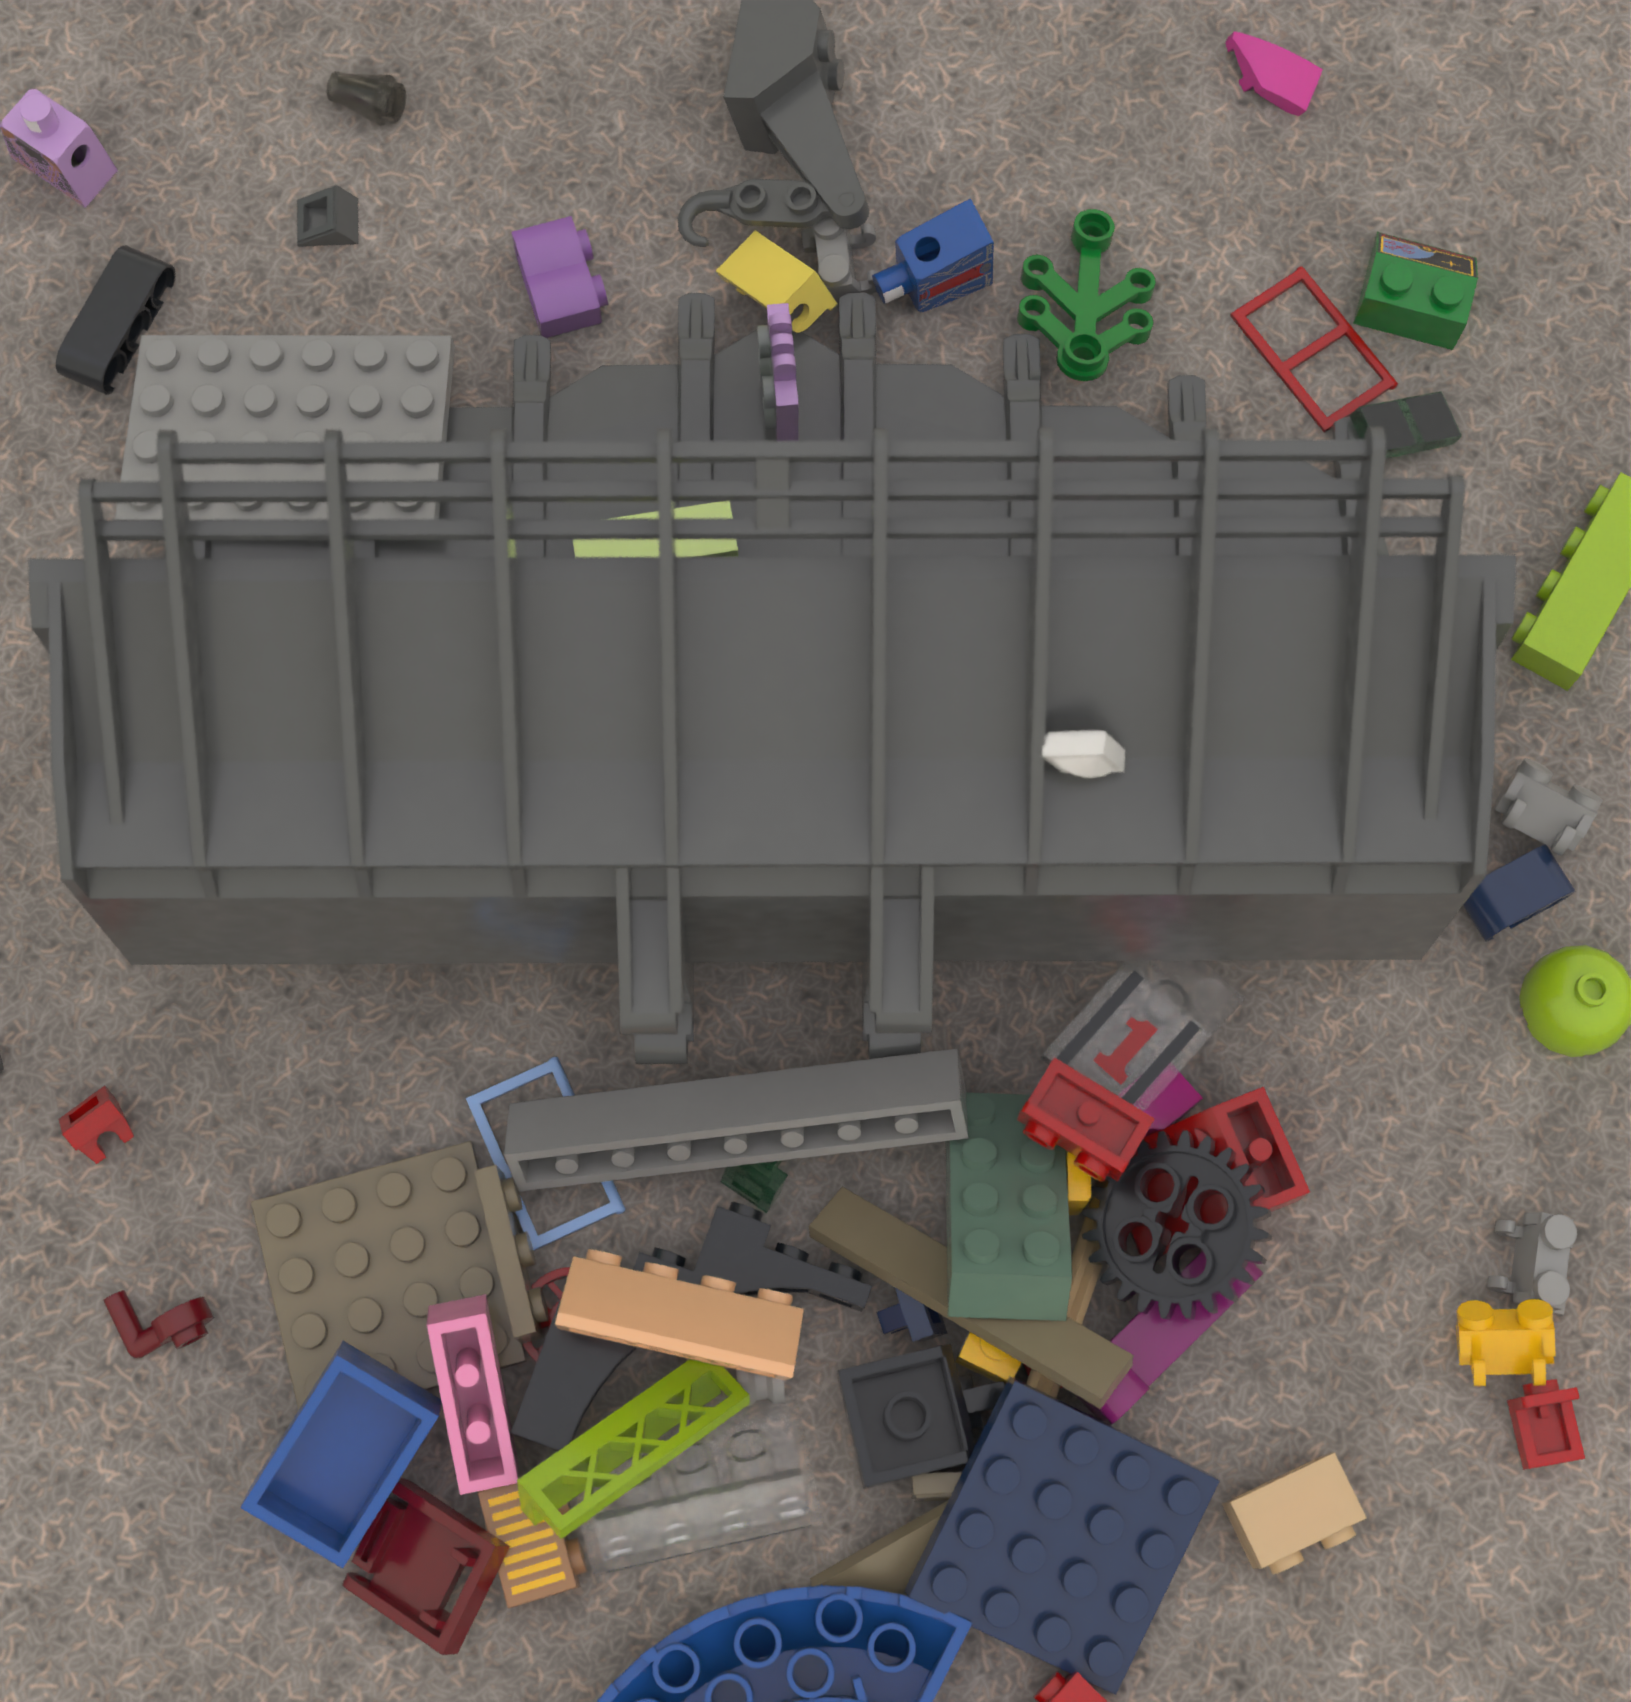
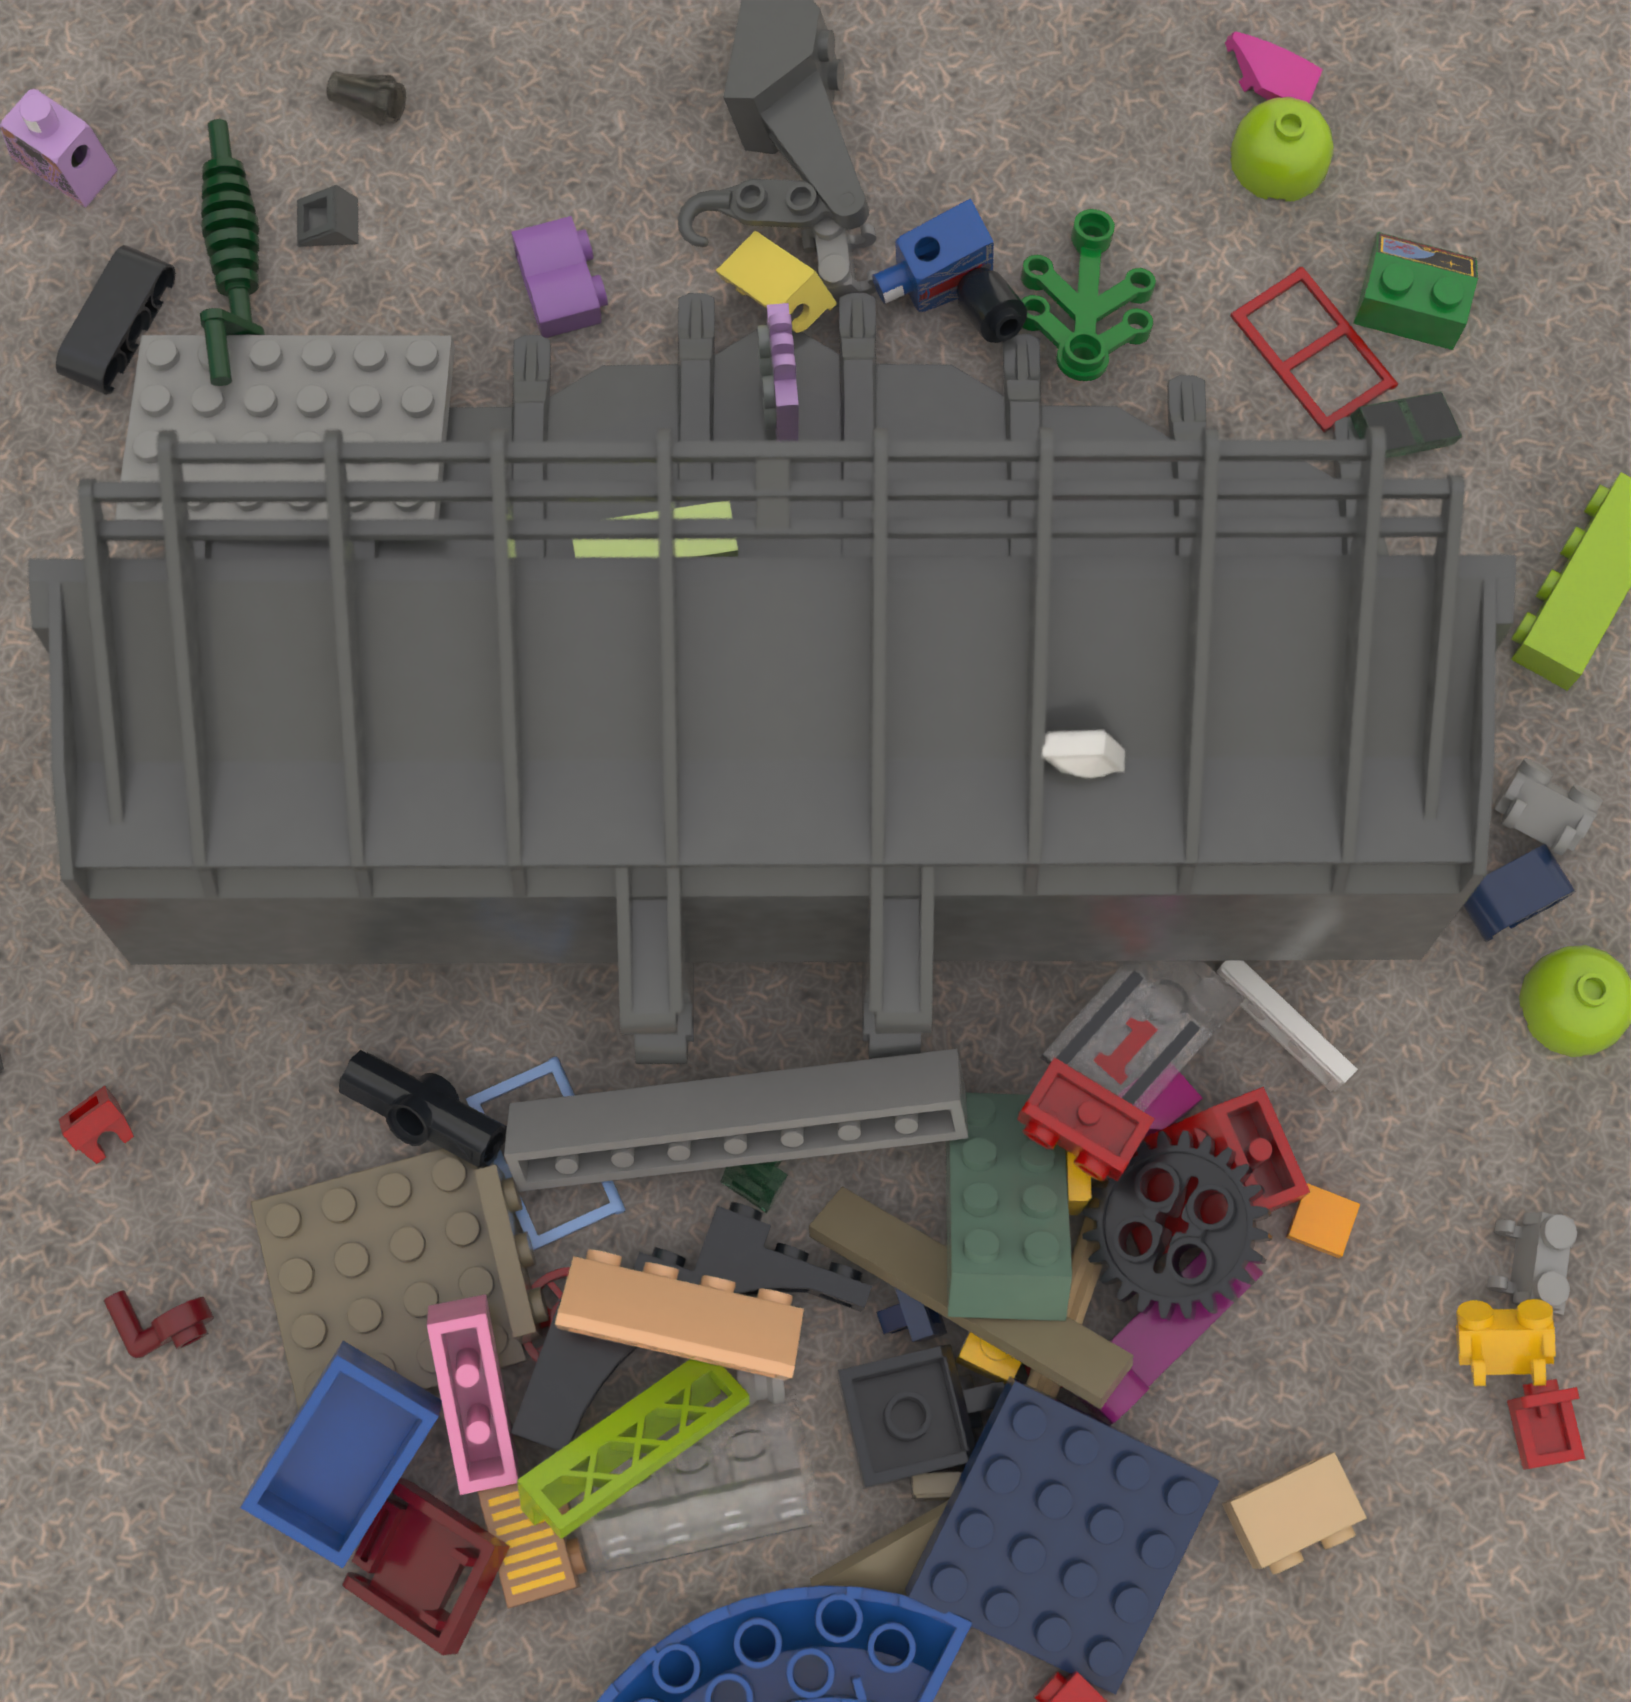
(233, 249): none -> dark green piece
(422, 1109): none -> black piece
(991, 305): none -> black brick
(1282, 149): none -> lime cylinder
(1287, 1026): none -> white tile
(1323, 1221): none -> light orange tile

